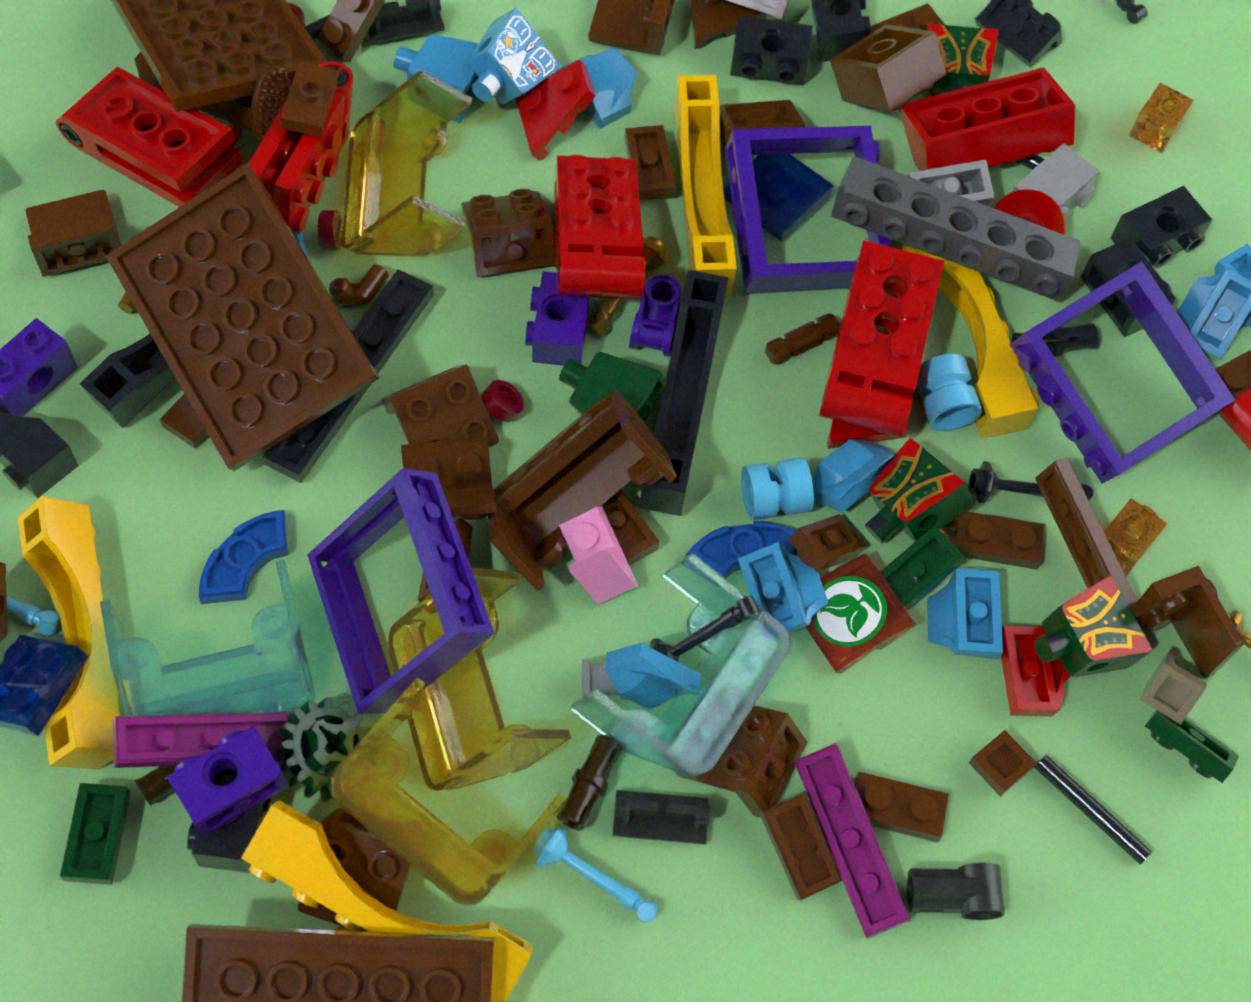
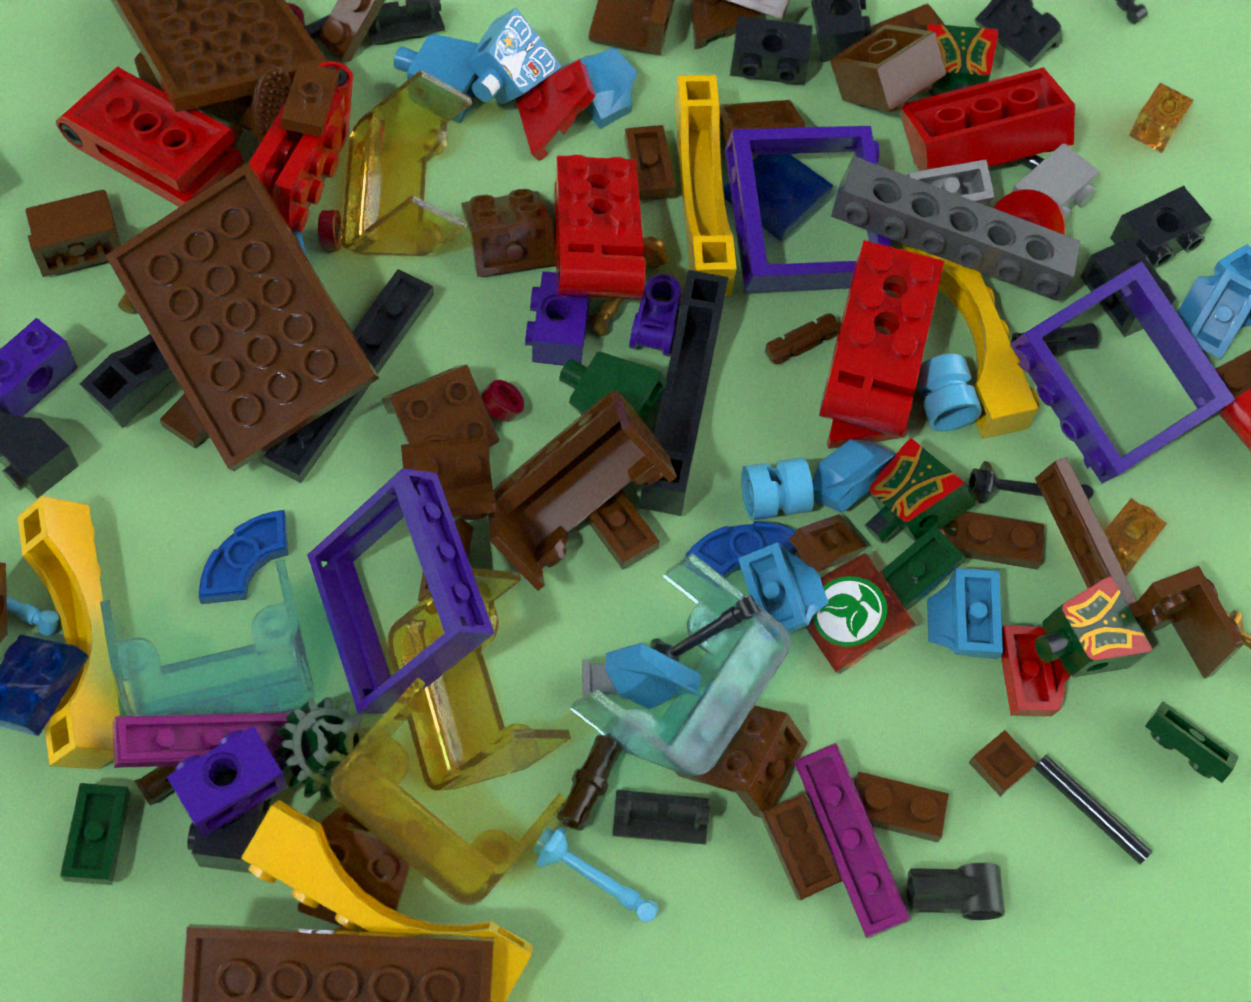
(361, 292): reddish brown arm -> none
(597, 556): bright pink slope -> none
(1172, 689): dark tan panel -> none

